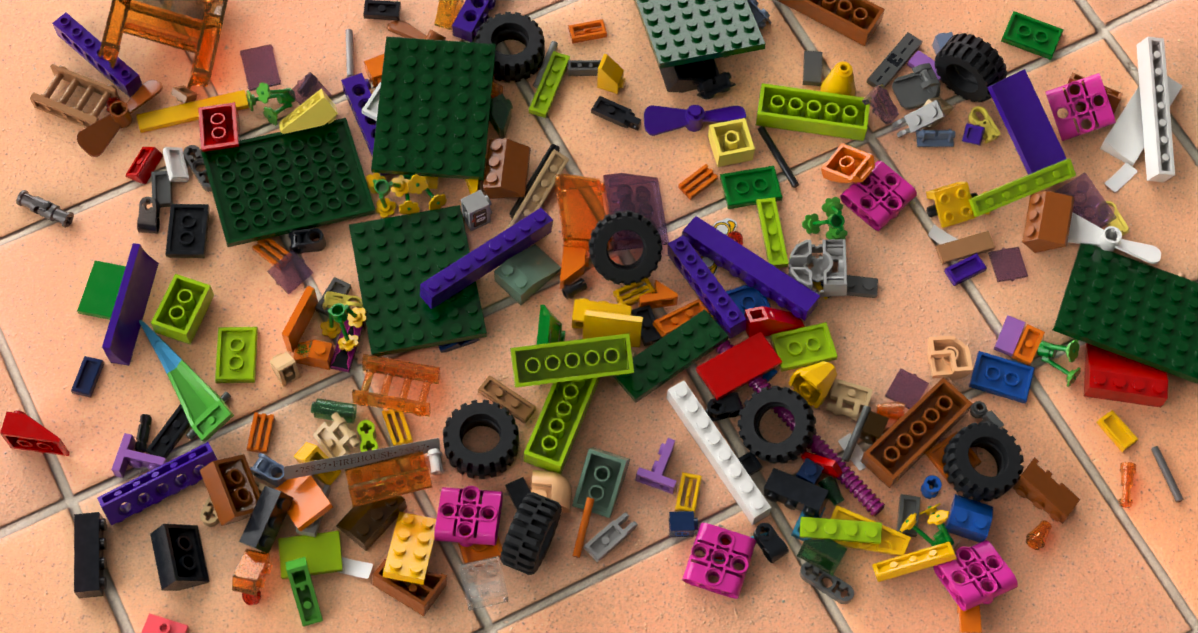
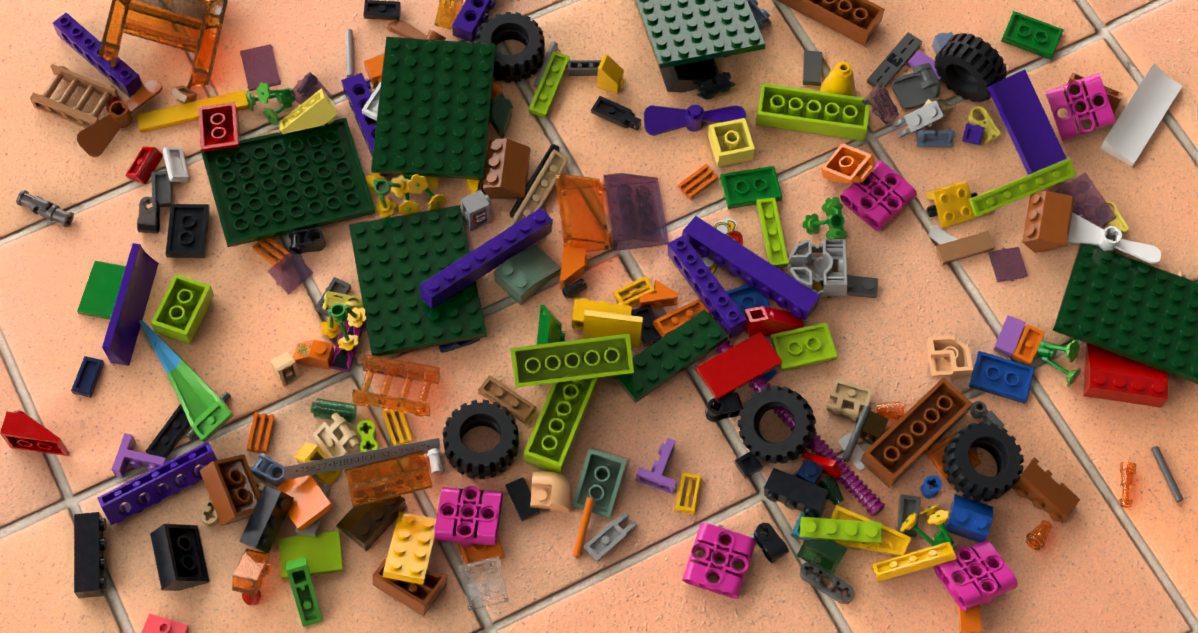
(143, 433): black axle -> none
(193, 165): dark grey beam -> none
(236, 355): lime tile -> none
(300, 319): orange tile -> none
(356, 568): white sticker -> none
(531, 533): black tyre -> none
(588, 33): orange tile -> none
(625, 273): black tyre -> none
(682, 524): dark blue brick -> none
(718, 452): white brick -> none
(777, 155): black bar -> none
(814, 382): yellow cone -> none
(906, 388): piece -> none
(965, 269): dark purple tile -> none
(1117, 431): yellow tile -> none
(1121, 177): white sticker -> none
(1155, 109): white brick -> none

